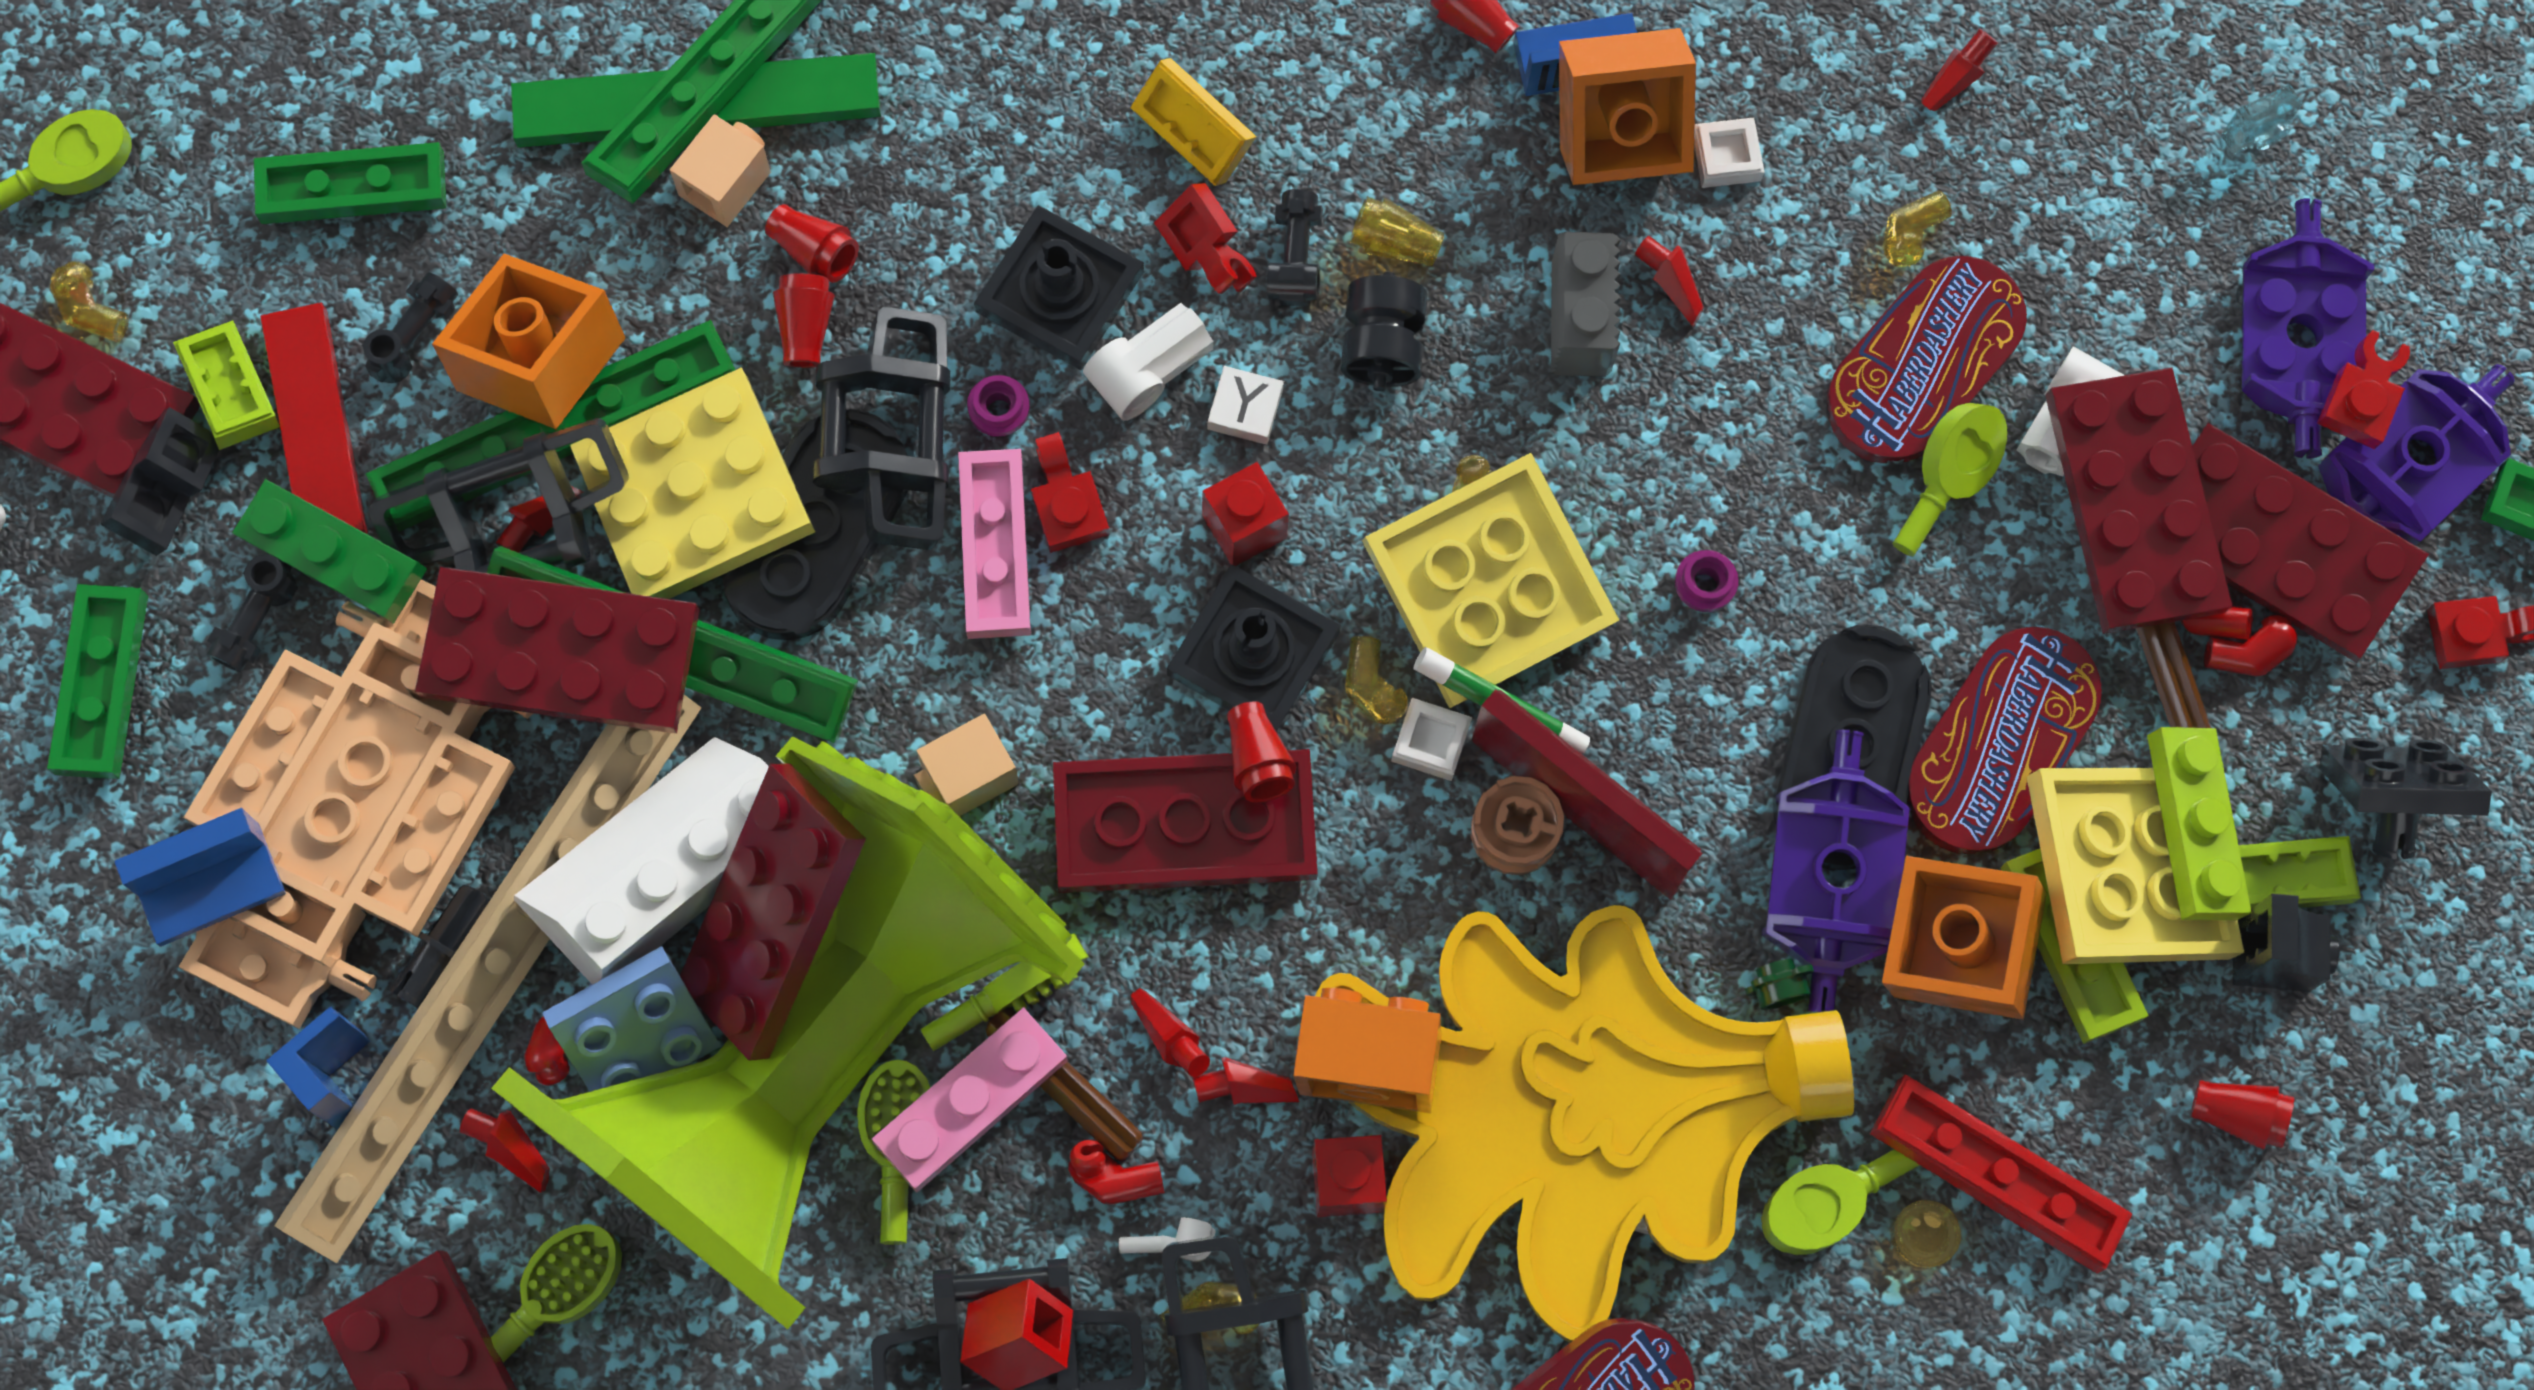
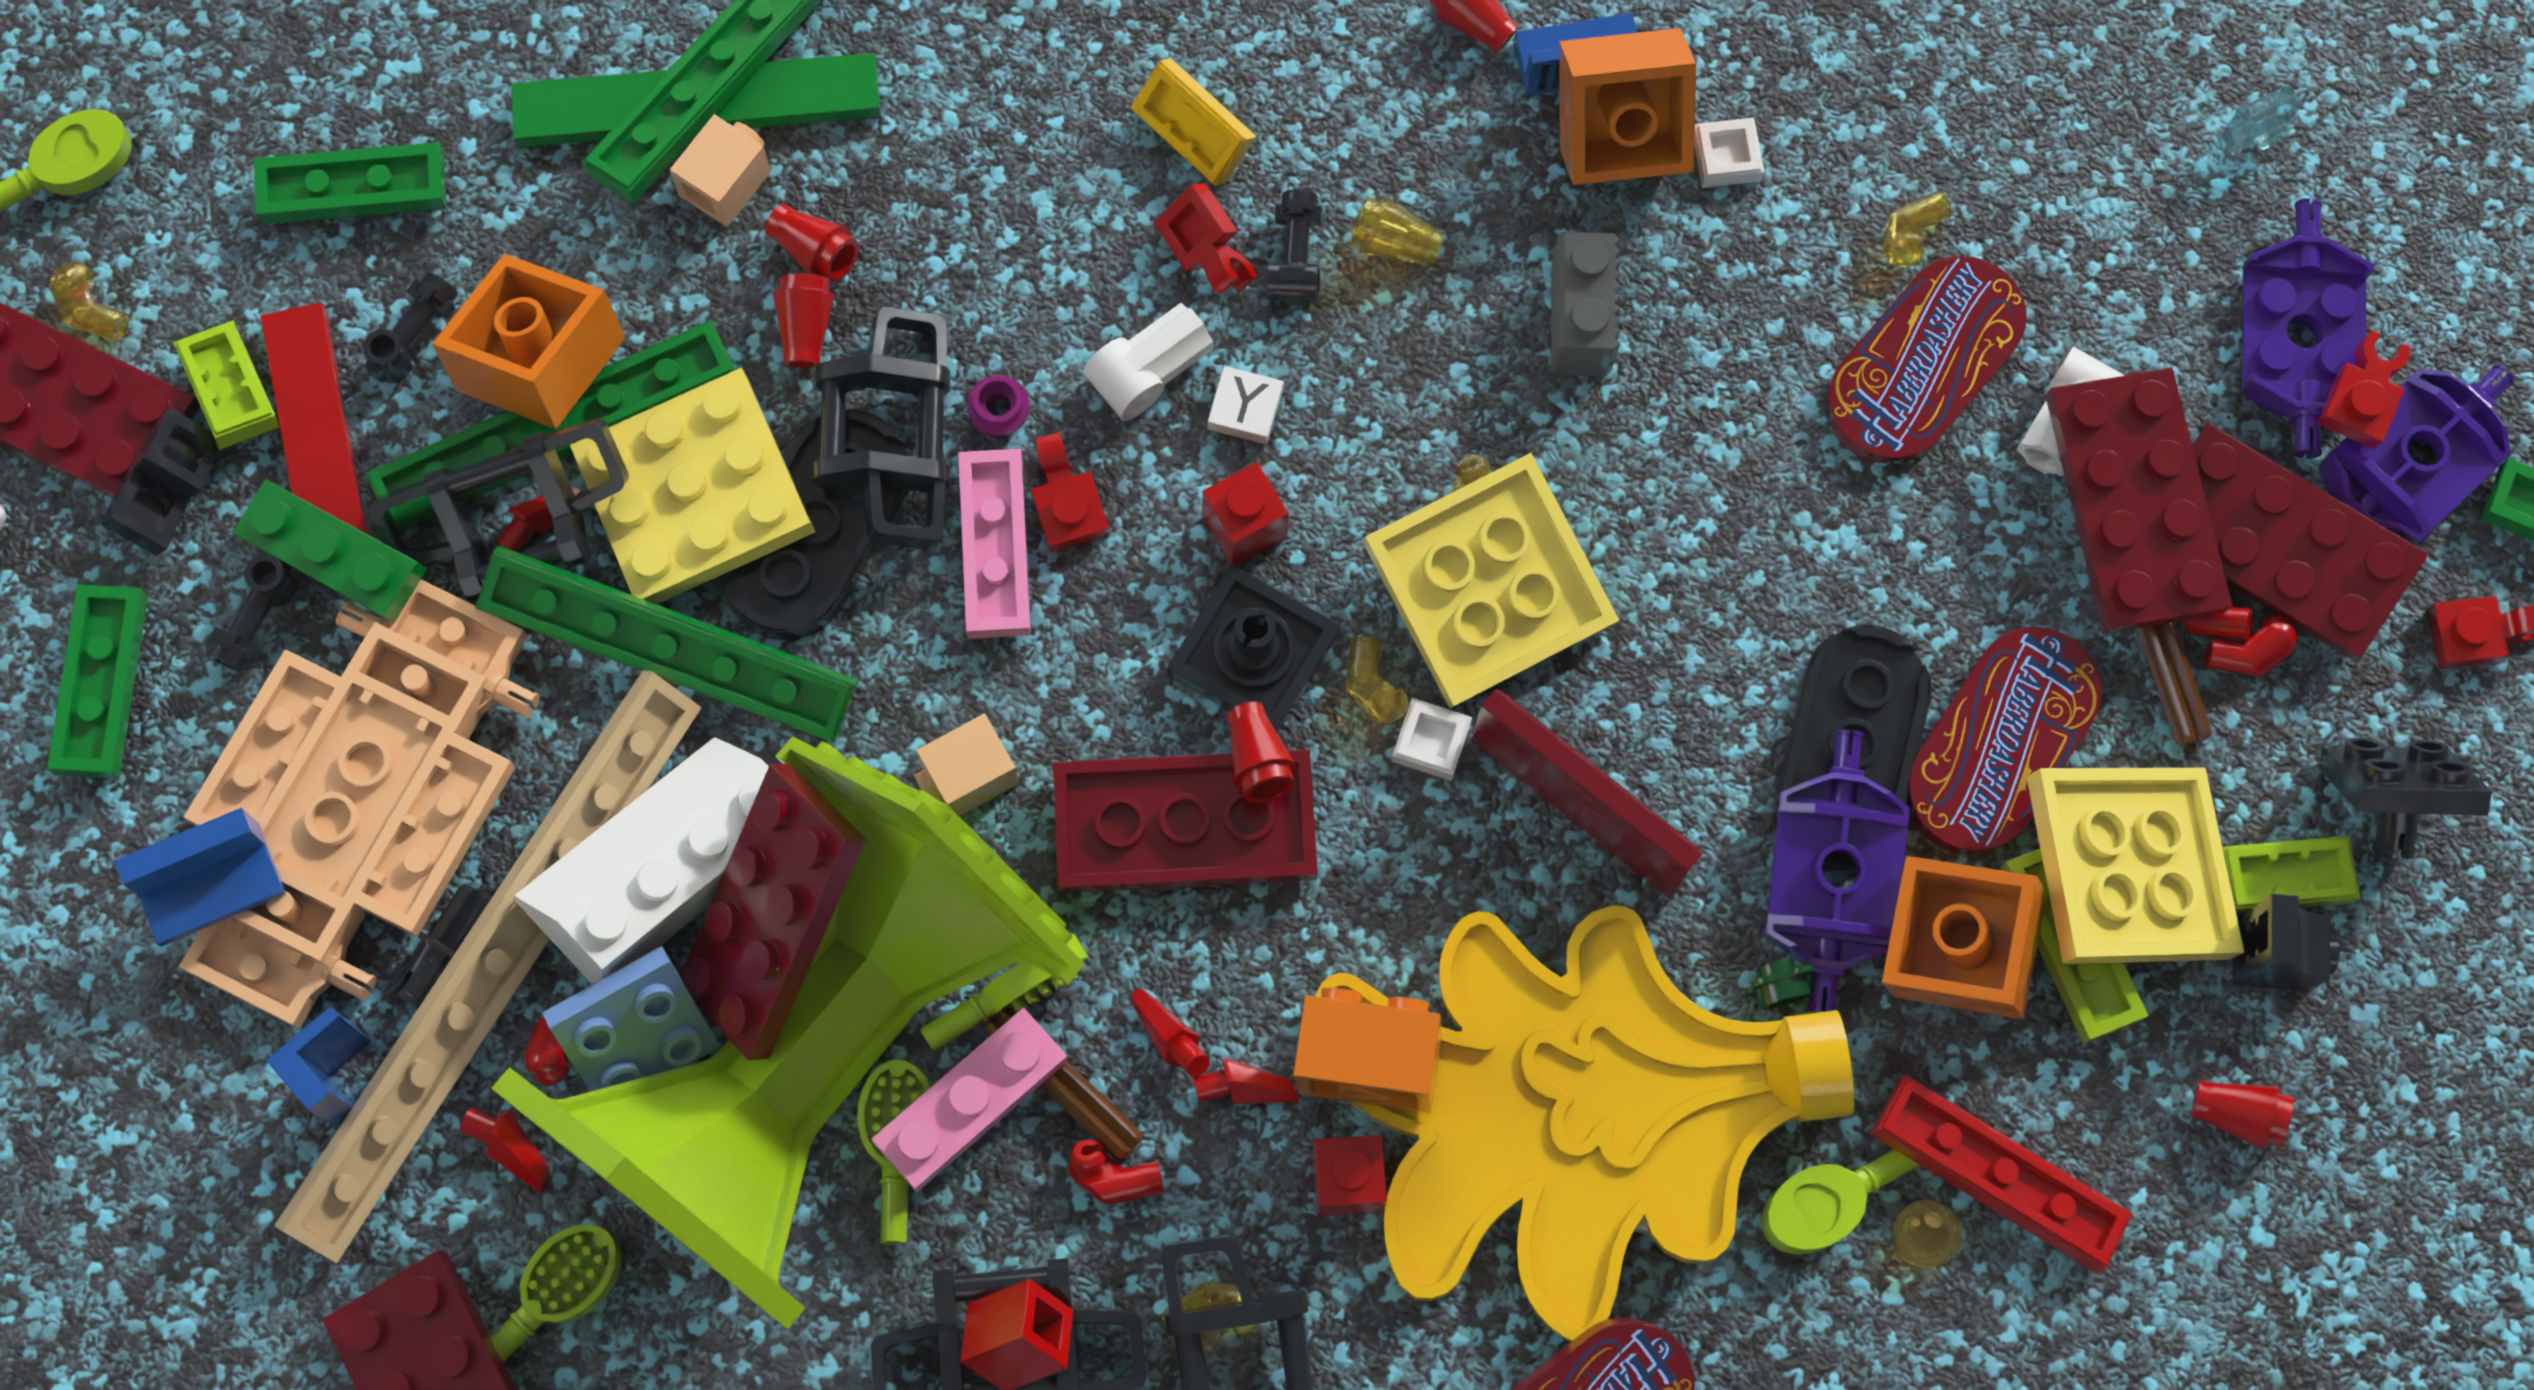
(557, 650): dark red plate -> none
(1059, 287): black plate -> none
(1188, 1230): white hand -> none
(1382, 343): black wheel -> none
(1478, 690): bar -> none
(1517, 825): nougat wheel -> none
(1673, 276): red bar -> none
(1711, 564): magenta plate -> none
(1955, 465): lime piece -> none
(1959, 70): red bar -> none
(2198, 824): lime plate -> none

